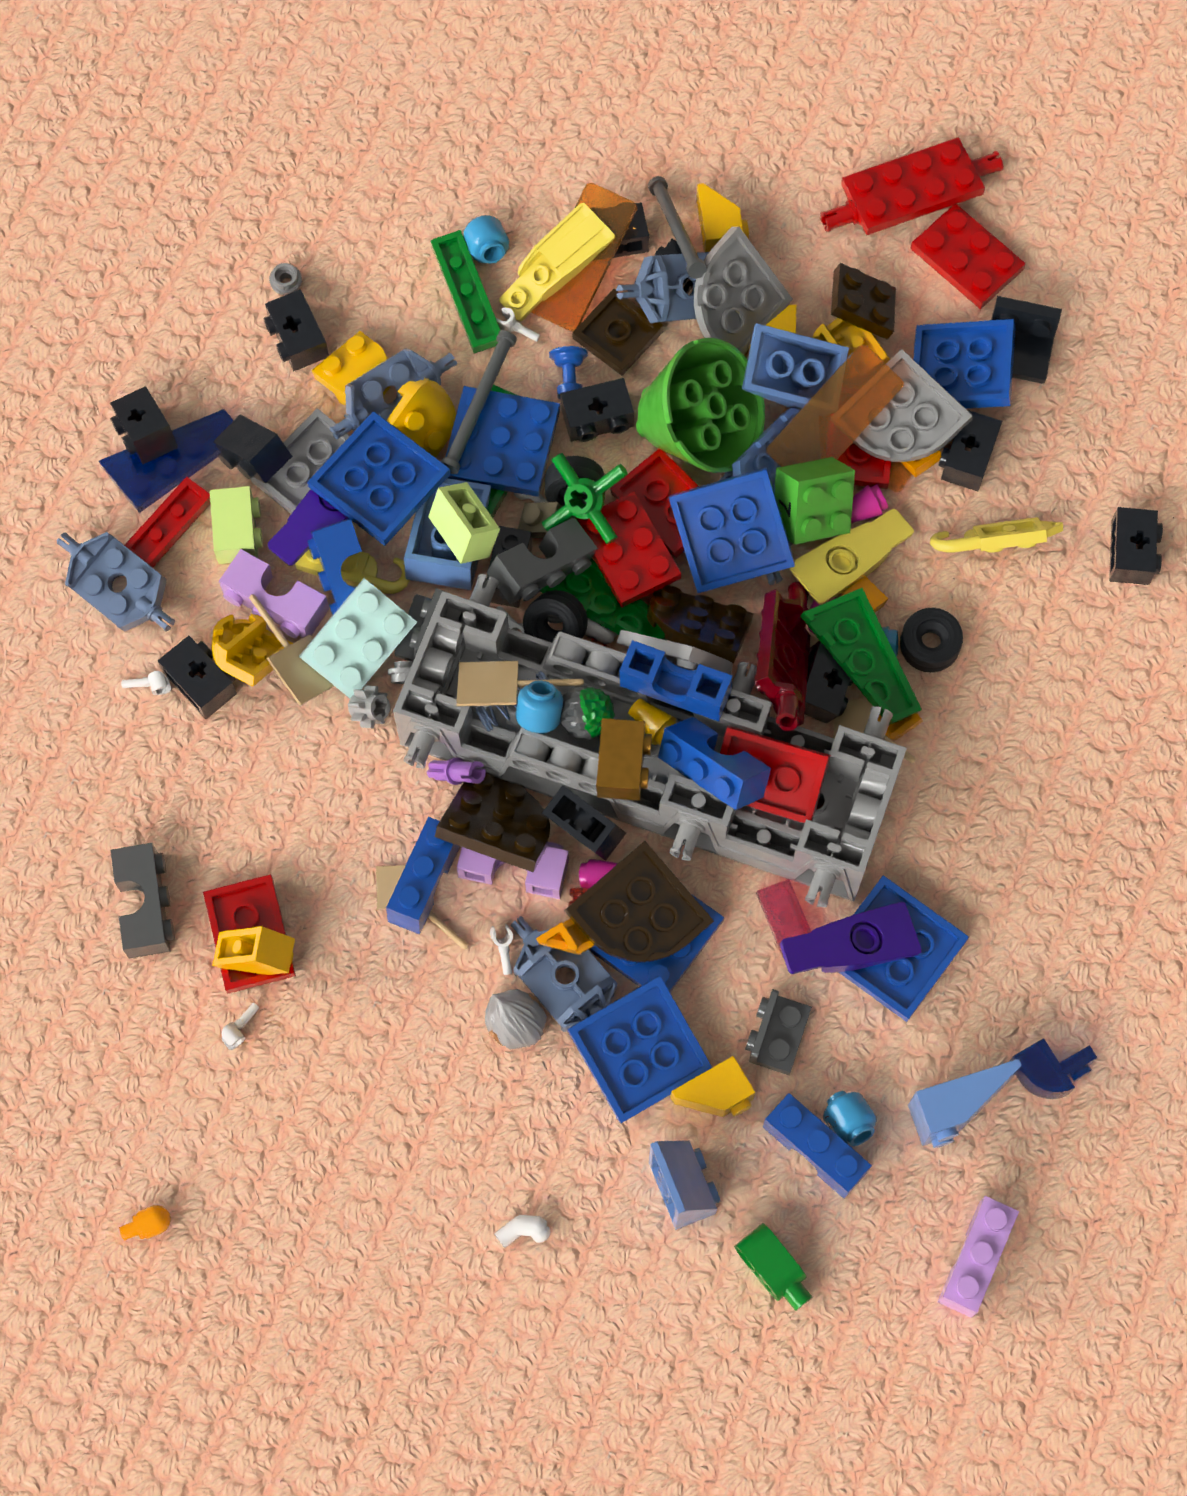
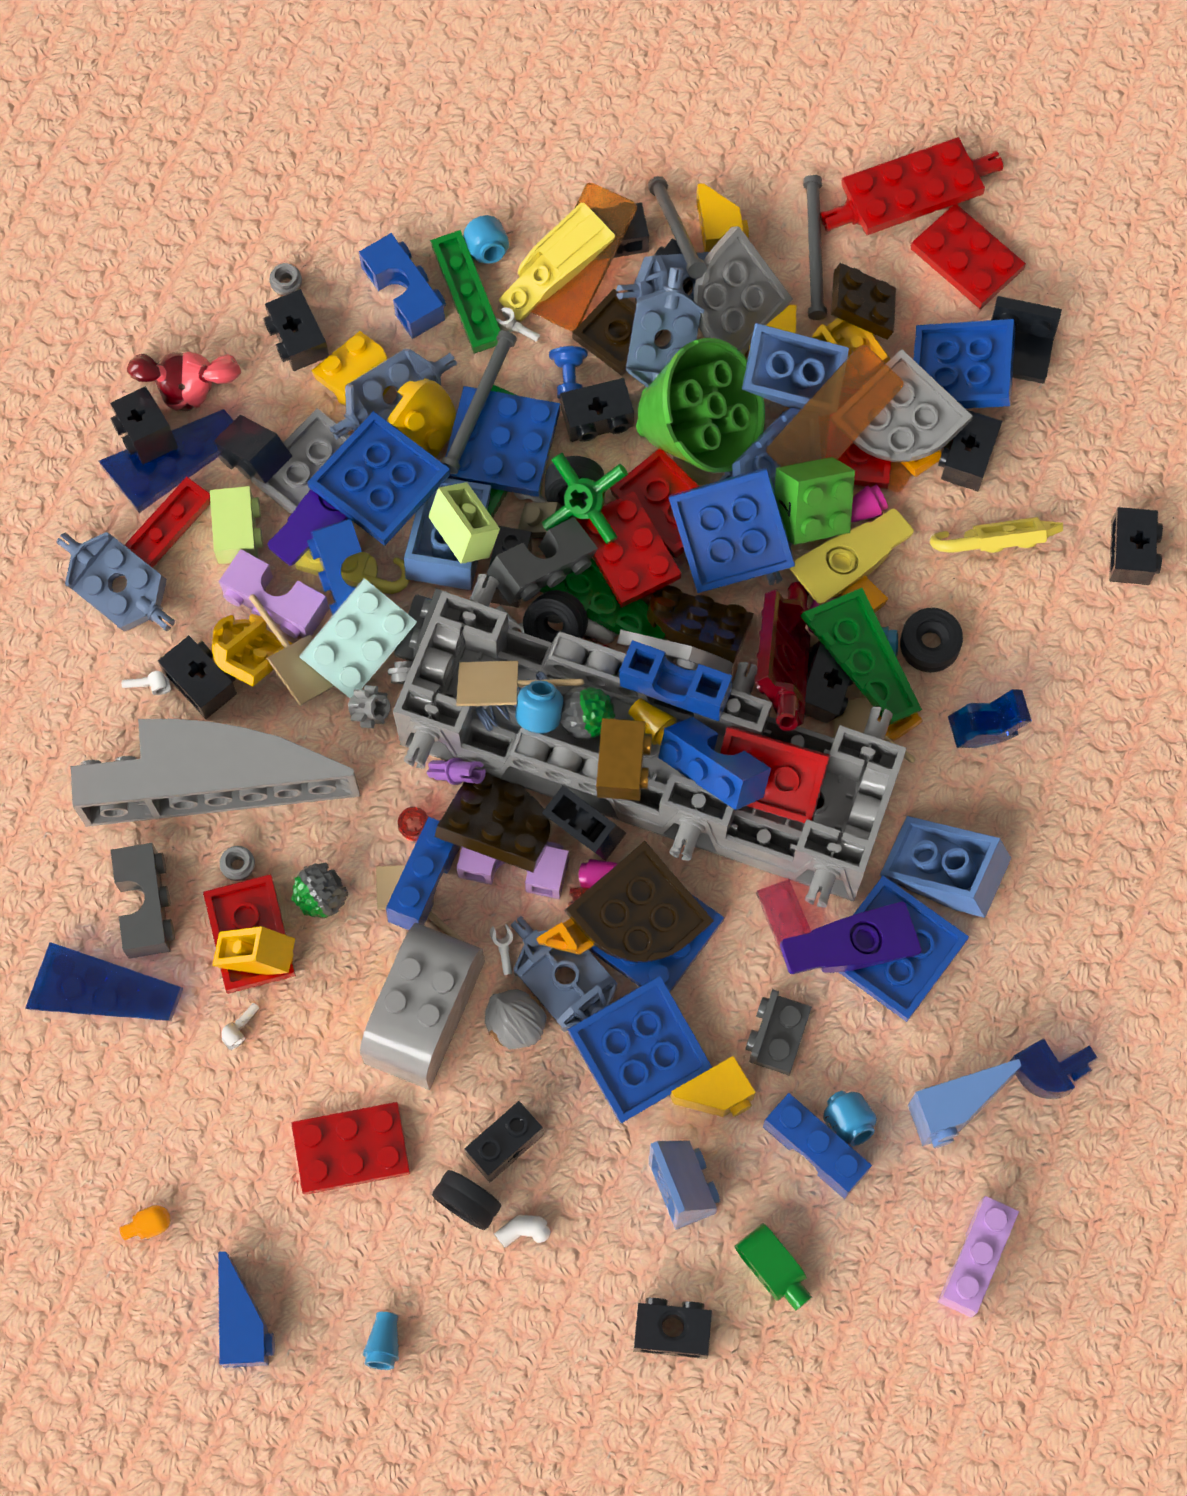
(92, 986): none -> clear blue wing
(186, 369): none -> hair
(204, 770): none -> light grey slope
(232, 854): none -> light grey plate
(242, 1329): none -> blue slope
(319, 891): none -> dark grey piece
(350, 1148): none -> red plate
(382, 1345): none -> dark azure cone
(390, 263): none -> blue arch
(411, 812): none -> clear red bush
(421, 1005): none -> light grey brick
(466, 1199): none -> black tyre
(504, 1141): none -> black brick
(659, 311): none -> sand blue plate
(690, 1343): none -> black brick
(817, 310): none -> dark grey bar
(948, 865): none -> medium blue slope
(990, 723): none -> clear blue brick

